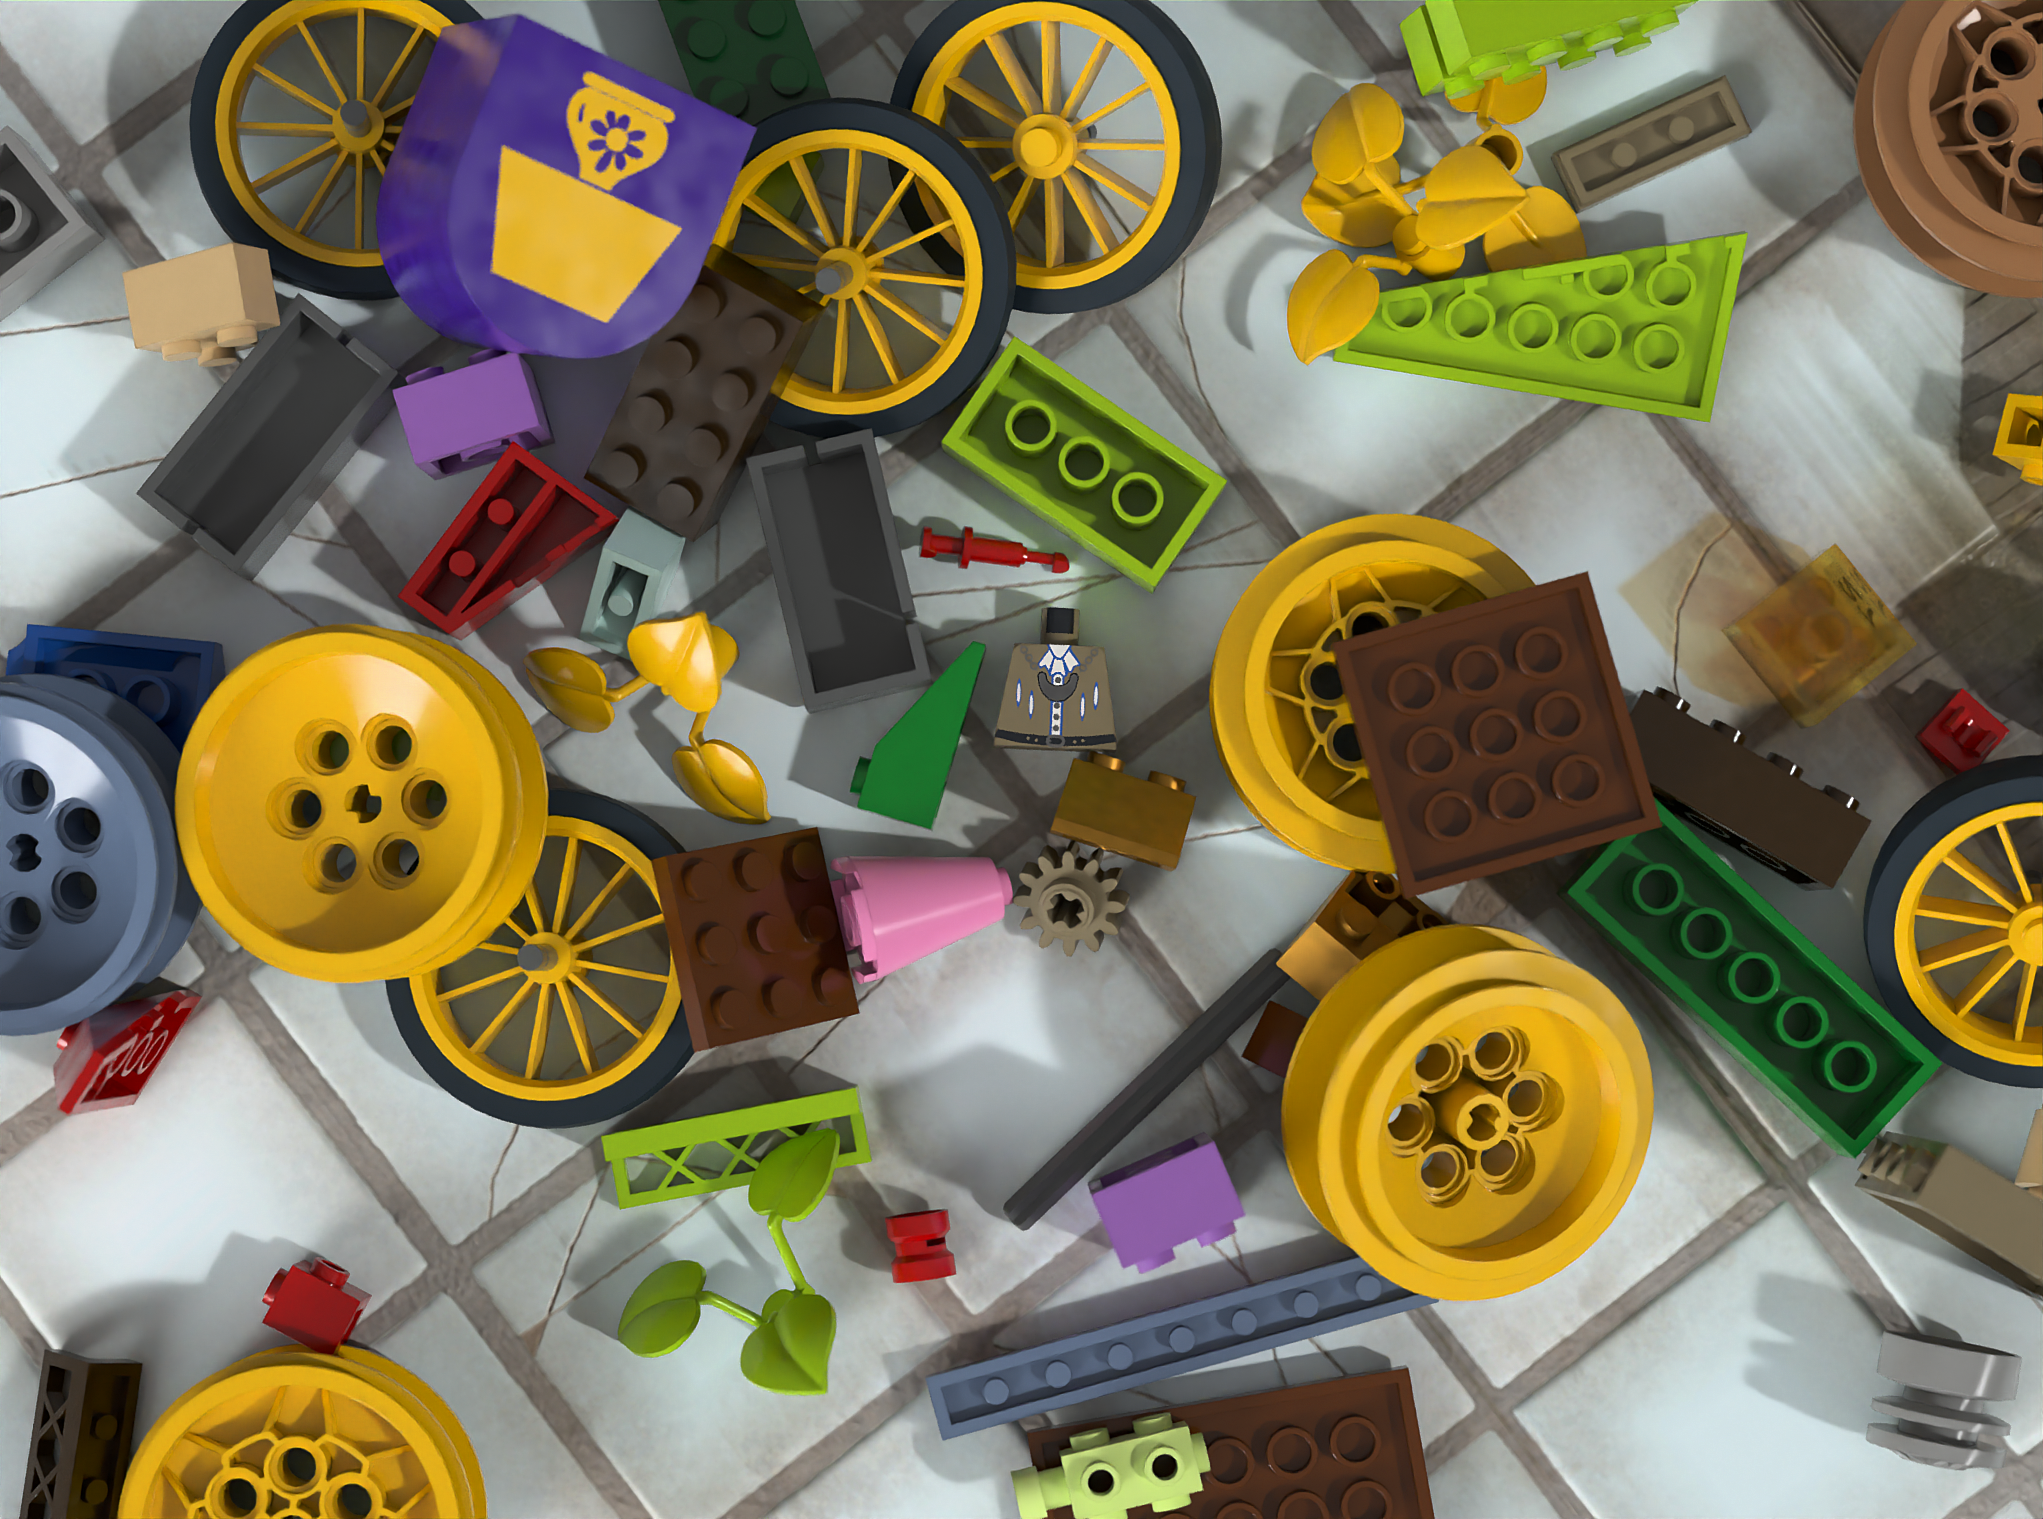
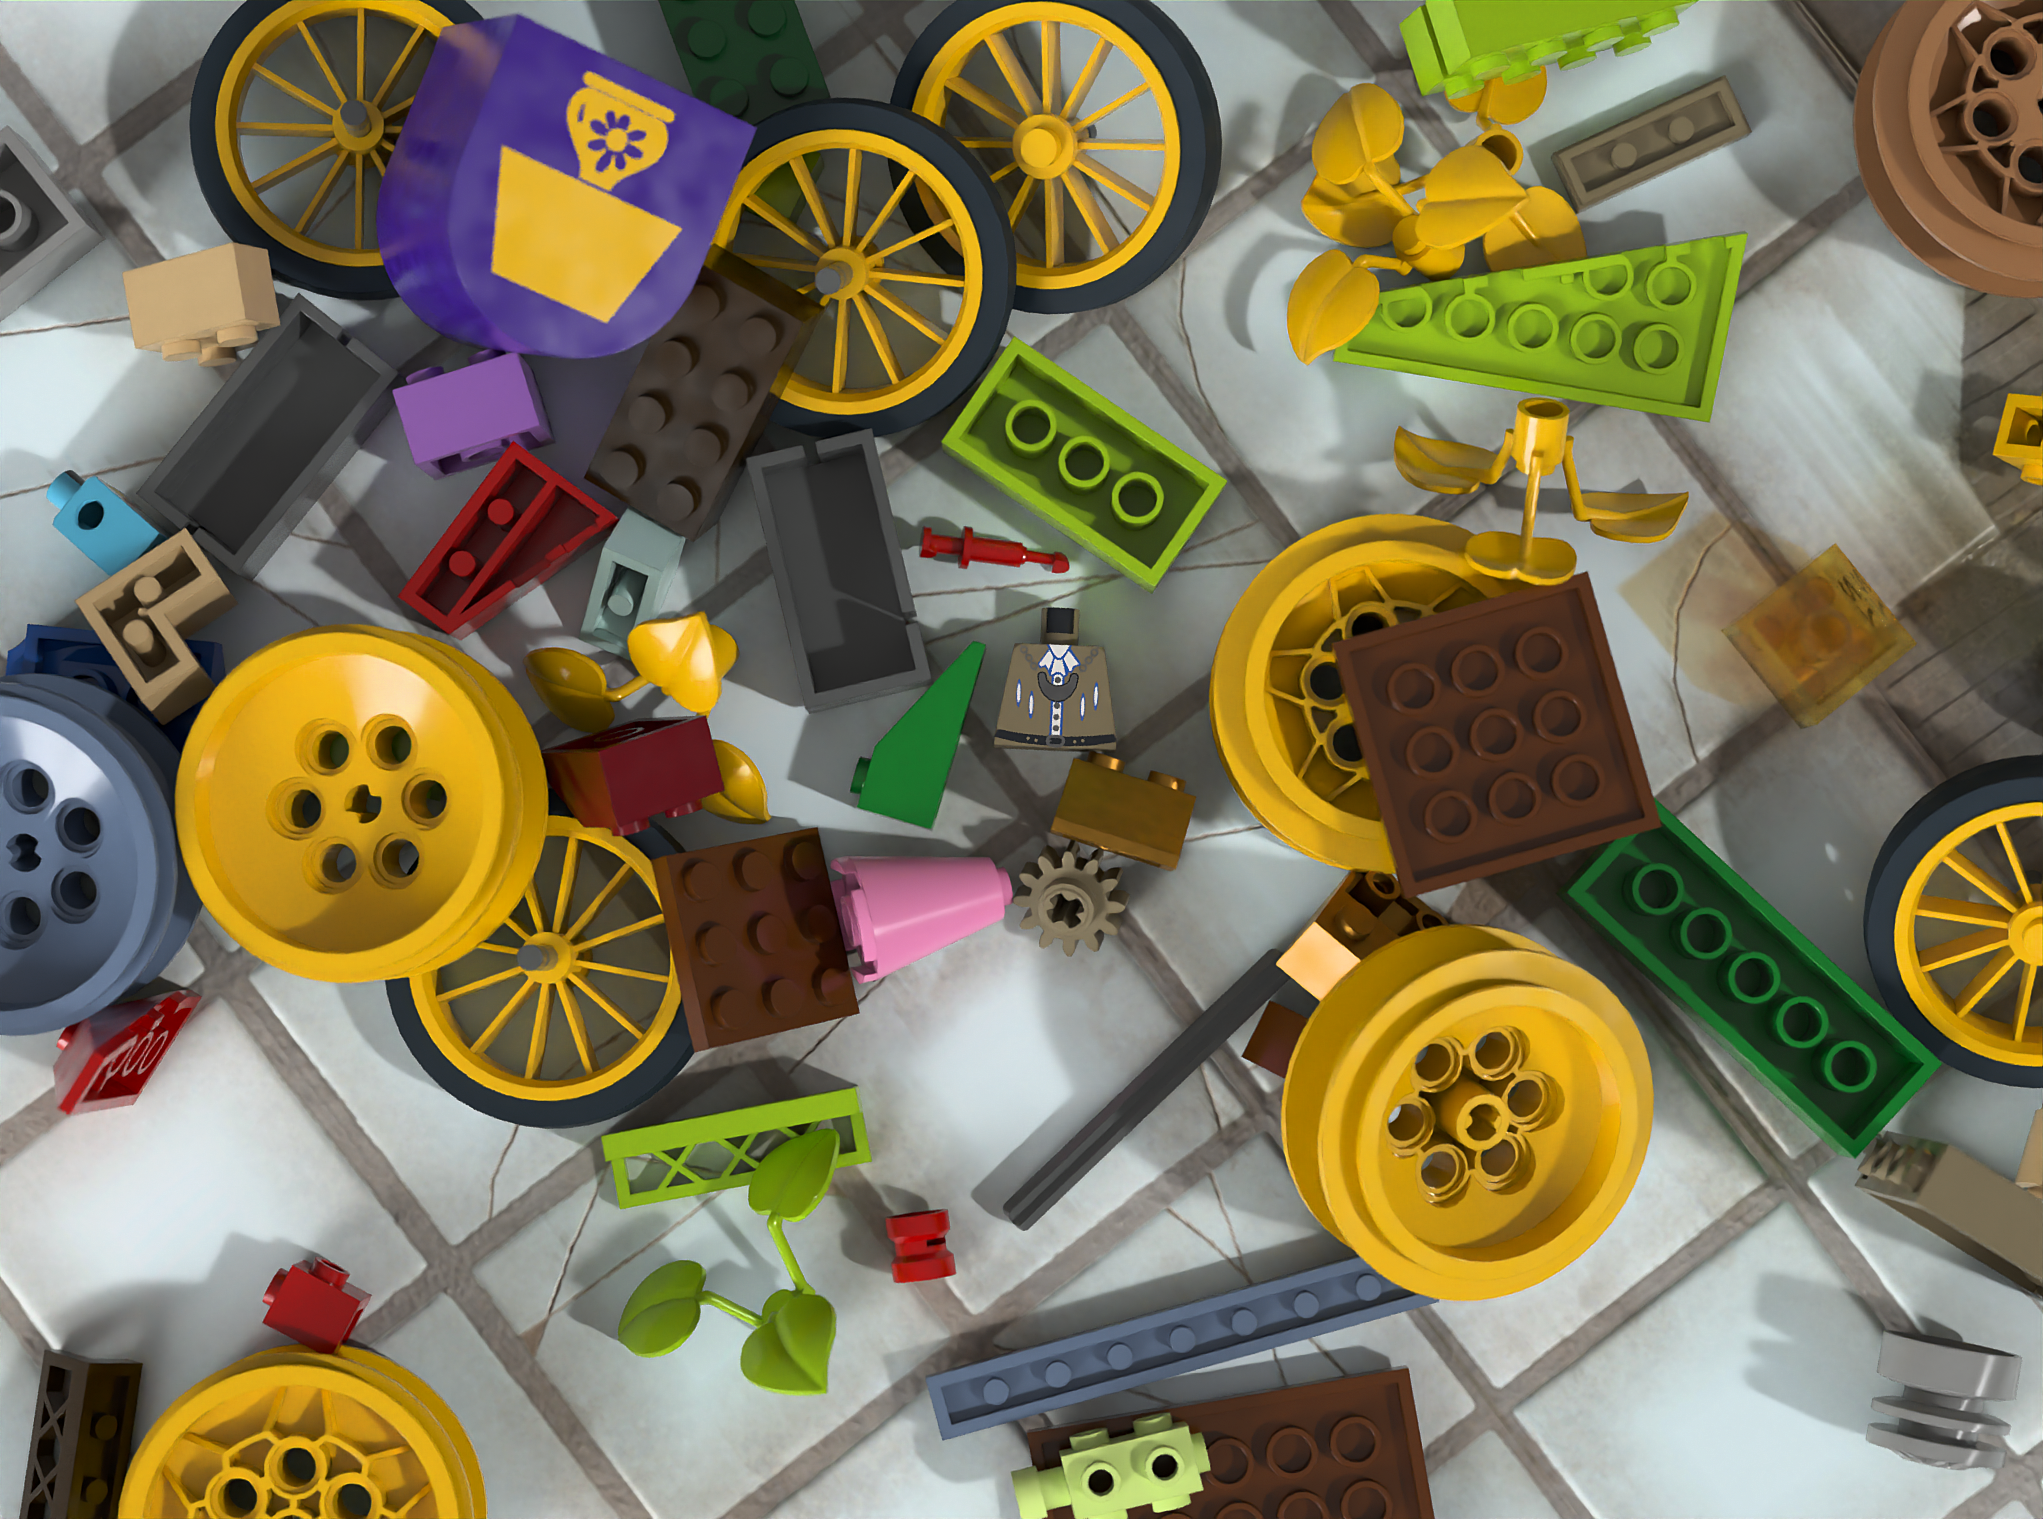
(103, 521): none -> medium azure torso
(149, 614): none -> tan brick
(635, 772): none -> dark red slope
(1167, 1202): medium lavender brick -> none
(1537, 446): none -> yellow plant
(1743, 797): dark brown brick -> none
(1962, 732): red tile -> none

